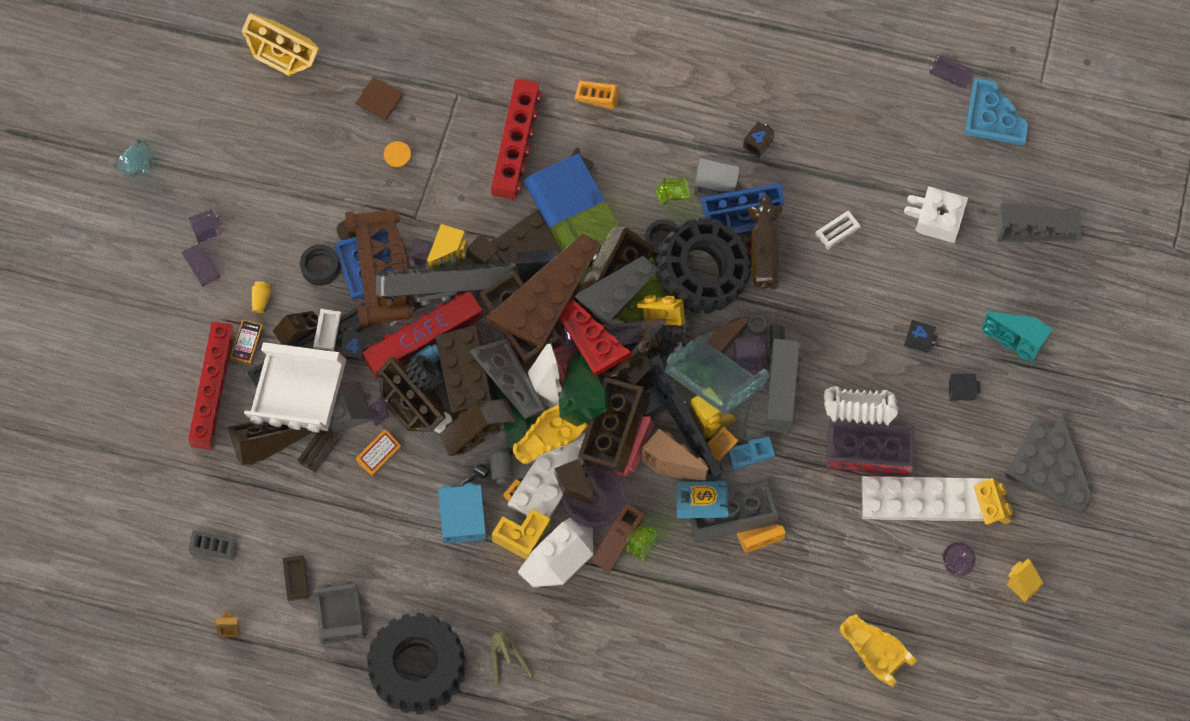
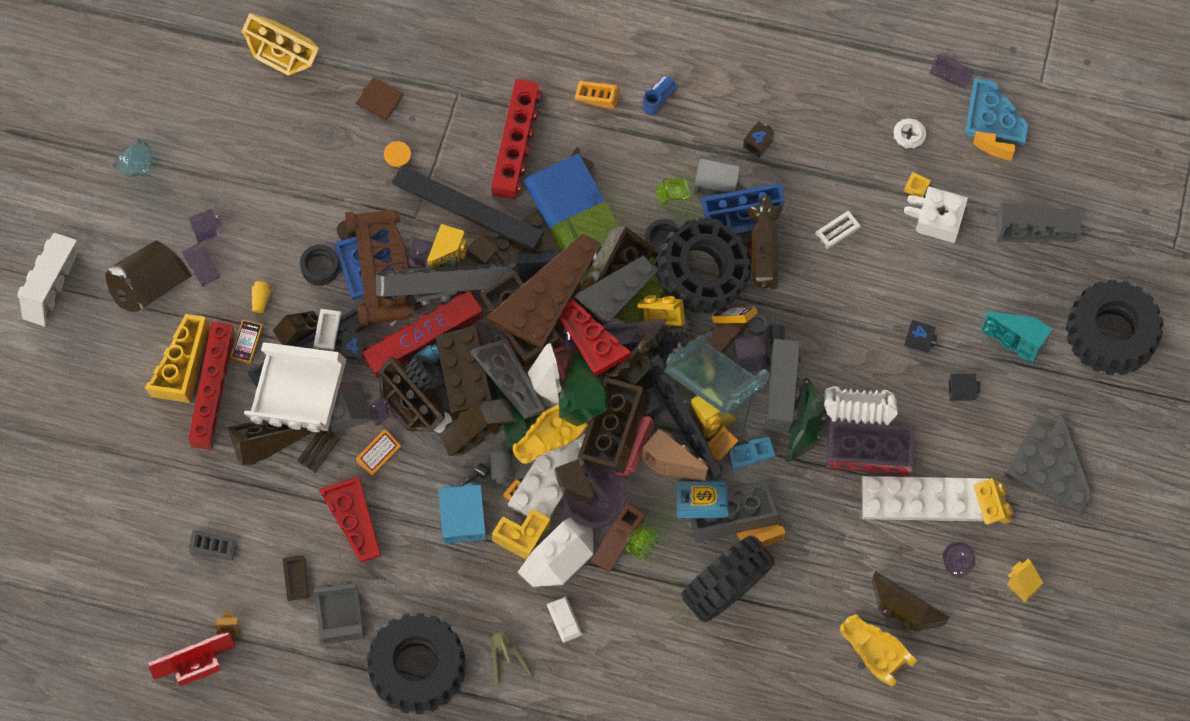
(47, 278): none -> white wedge
(152, 274): none -> dark brown piece
(182, 361): none -> yellow wedge
(194, 661): none -> red bracket
(352, 514): none -> red wing
(468, 208): none -> black tile
(564, 619): none -> white tile
(658, 94): none -> blue piece
(728, 578): none -> black tyre
(734, 315): none -> light orange tile
(806, 427): none -> dark green wedge
(904, 606): none -> dark brown wedge
(917, 130): none -> white gear
(917, 185): none -> yellow tile
(987, 143): none -> light orange slope
(1126, 302): none -> black tyre

